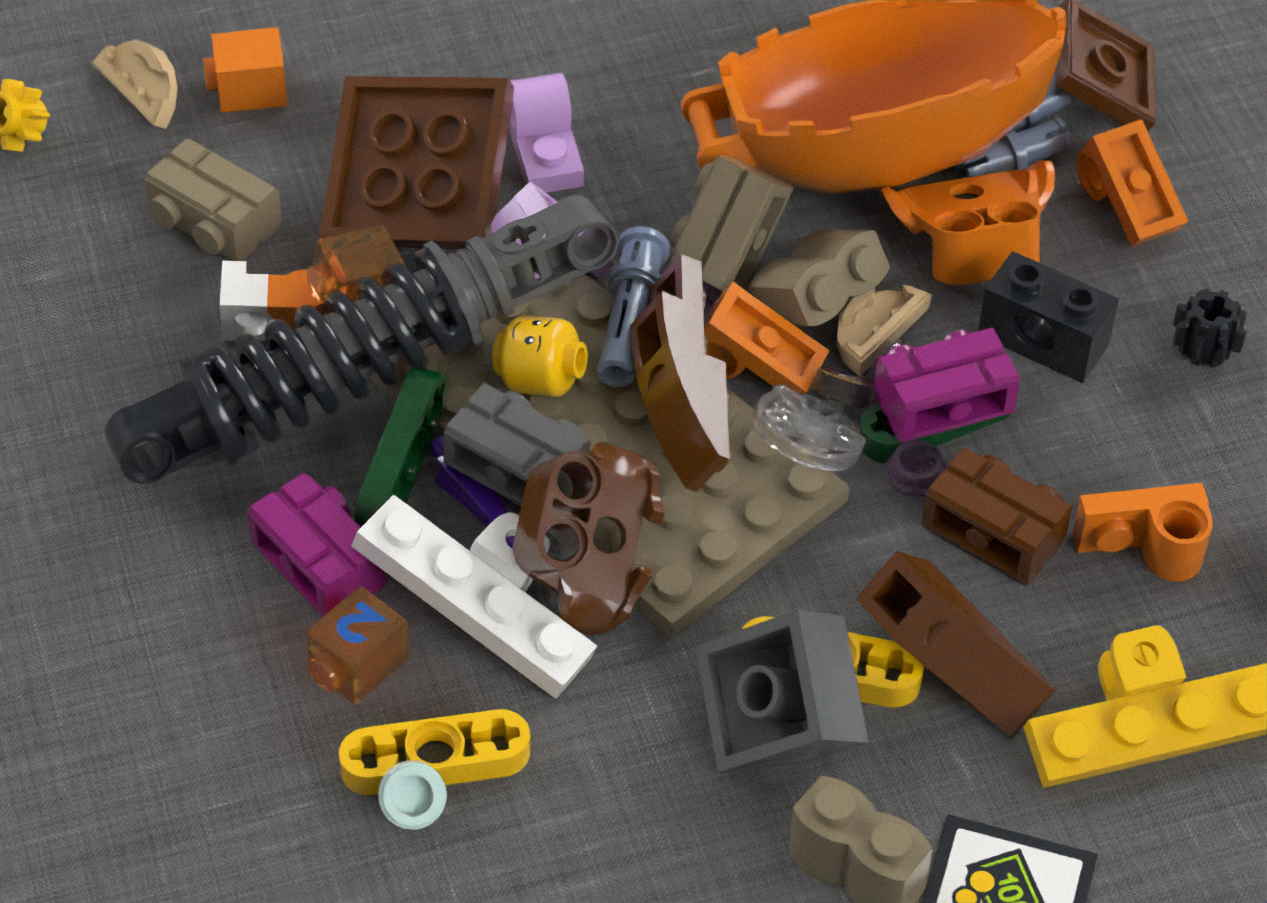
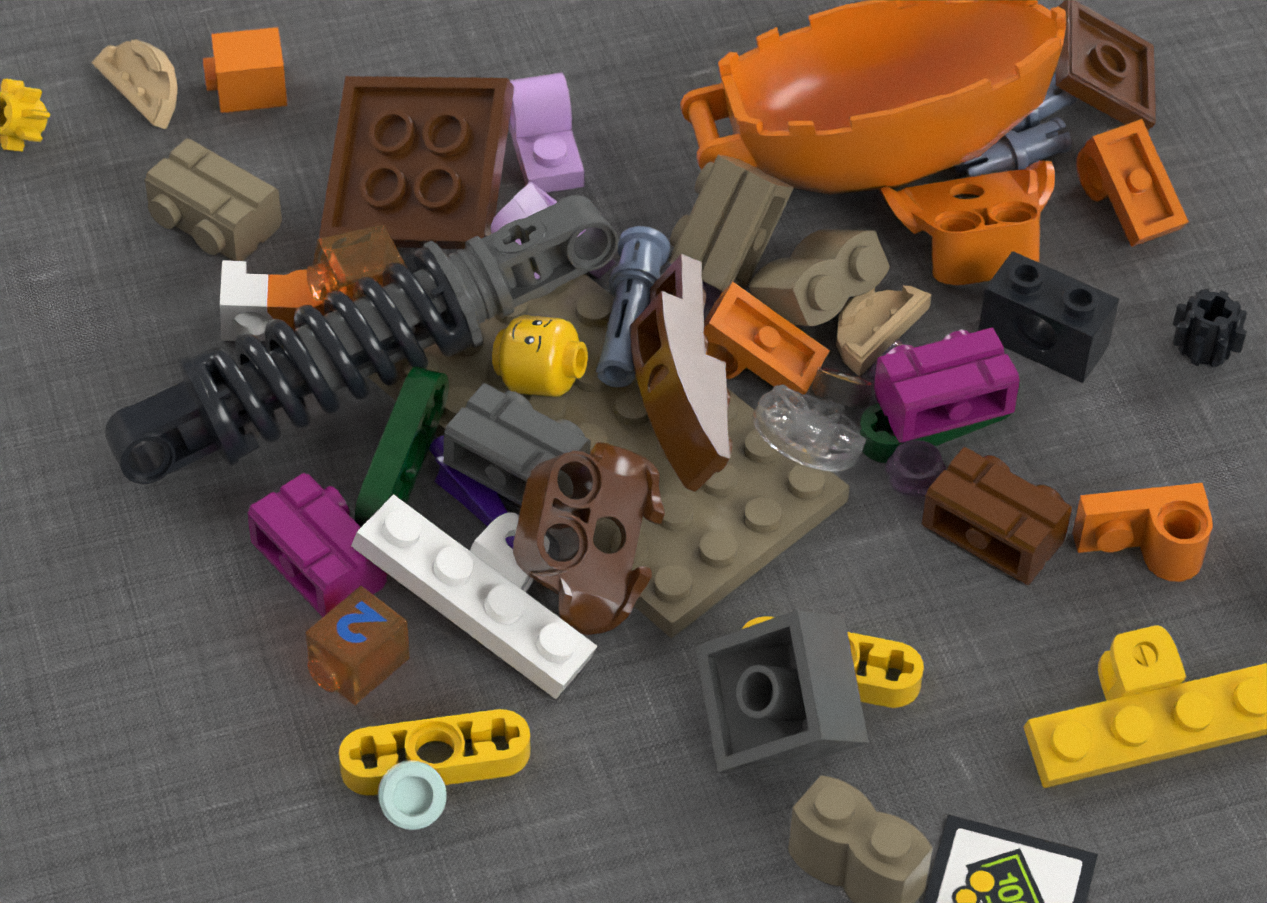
(955, 641): reddish brown slope -> none

